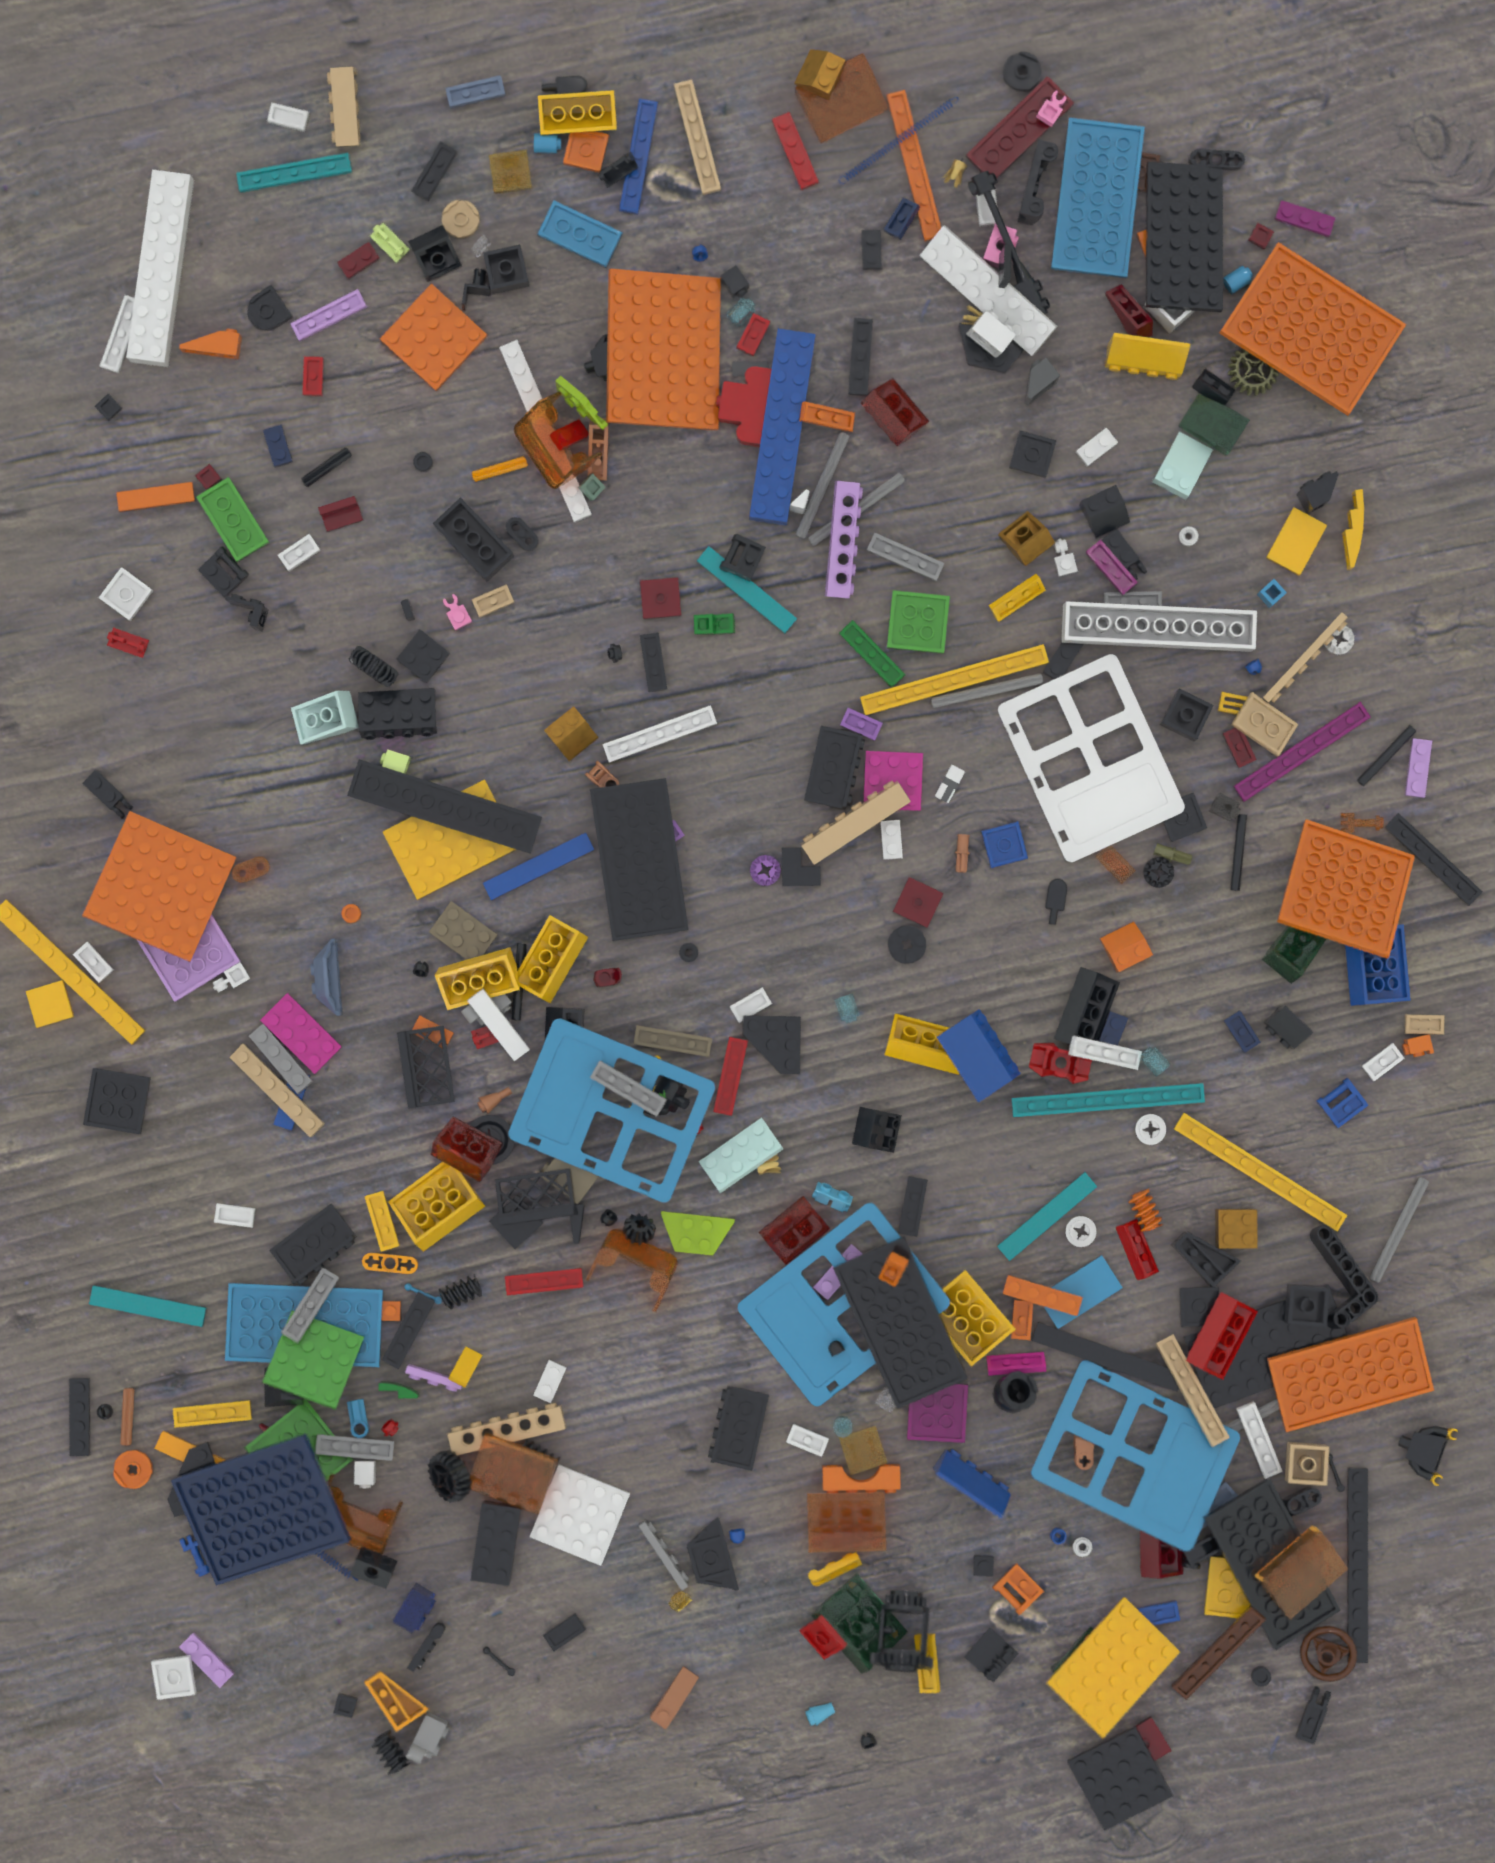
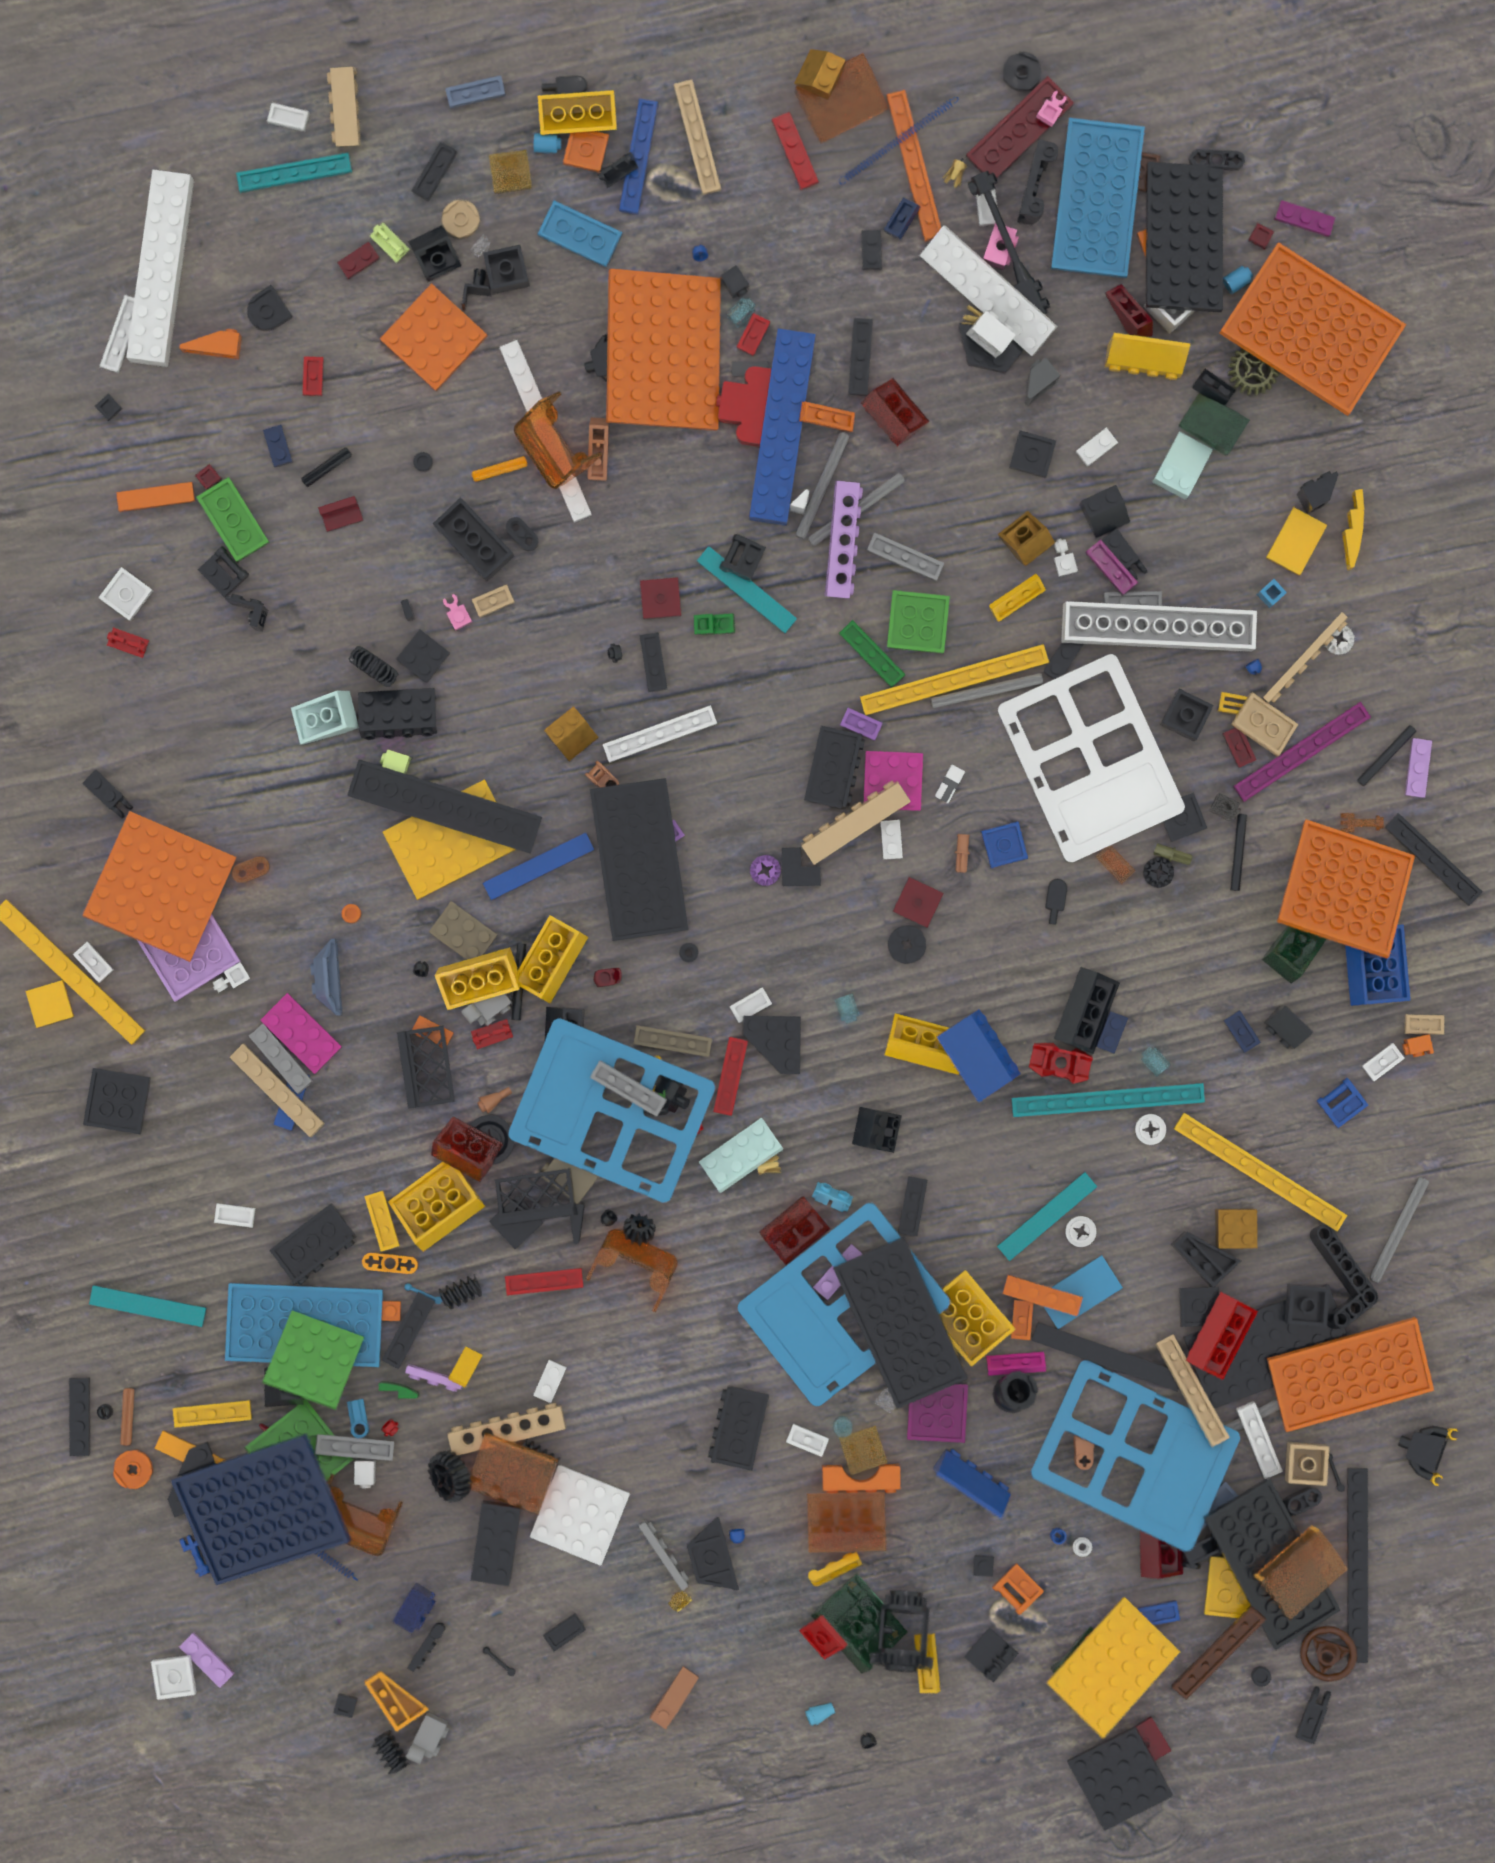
(299, 552): white plate -> none
(310, 1305): light grey plate -> none
(328, 315): lavender tile -> none
(373, 1567): black brick -> none
(498, 1024): white tile -> none
(569, 434): red plate -> none
(575, 398): lime wing -> none
(591, 487): sand green plate -> none
(696, 1232): lime wing -> none
(835, 1348): black hinge -> none
(893, 1269): orange slope -> none
(1005, 266): black tile -> none
(1105, 1052): white tile -> none
(1126, 947): orange slope -> none
(1137, 1249): red slope -> none
(1145, 1210): orange piece -> none
(1190, 530): white plate -> none

